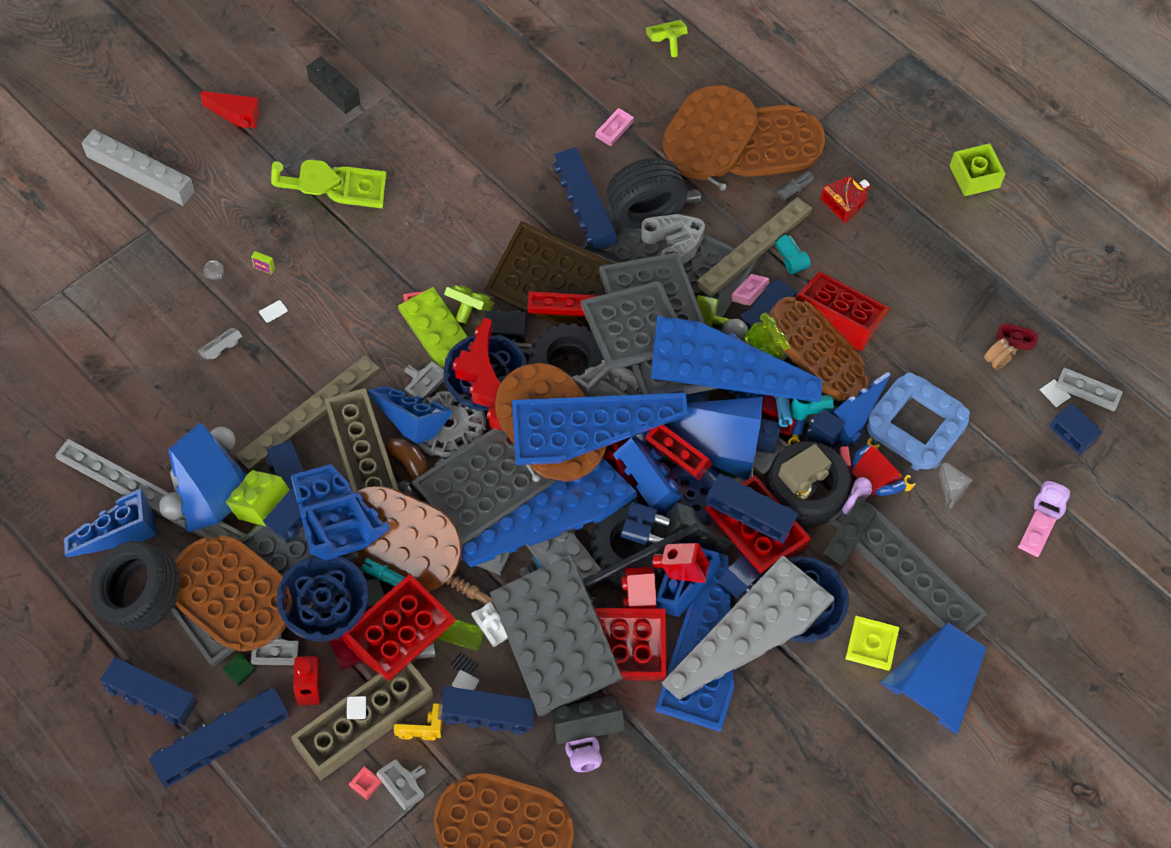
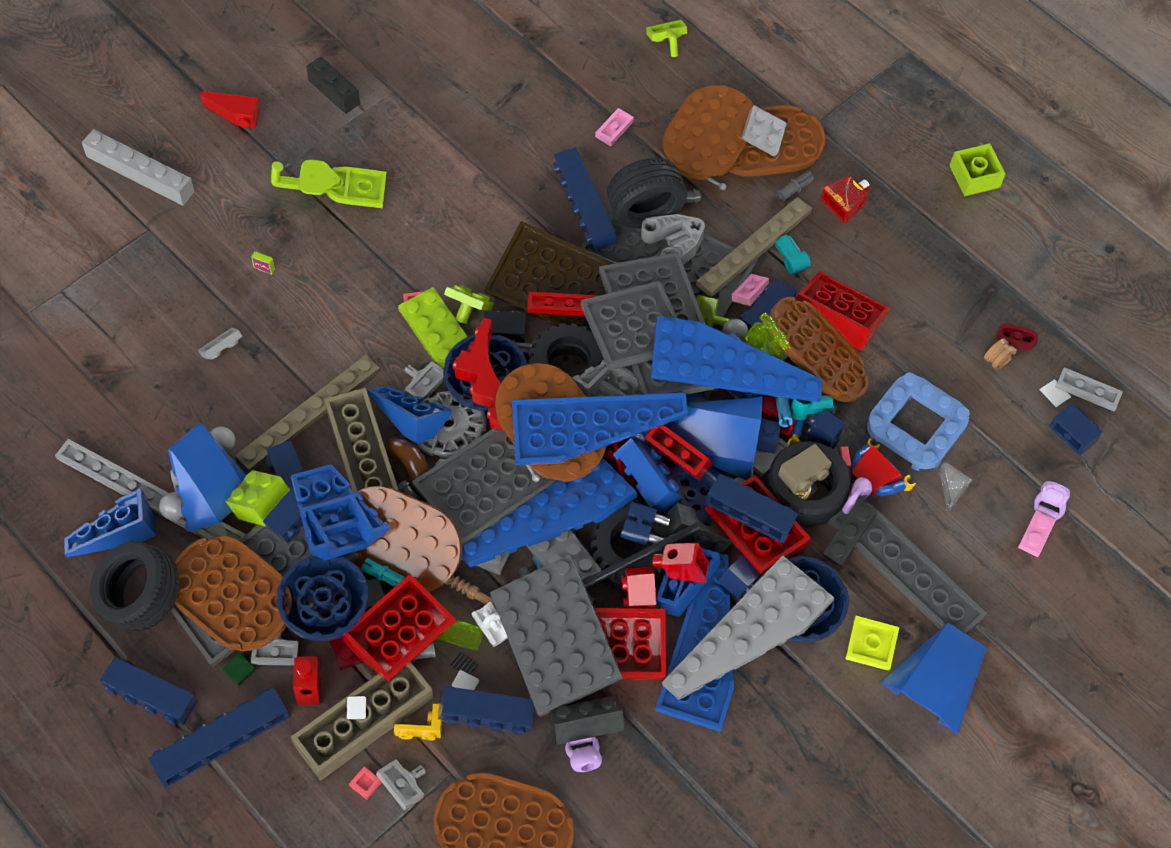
(213, 270): clear plate -> none
(273, 311): white sticker -> none
(764, 130): none -> light grey plate
(857, 410): blue wedge -> none

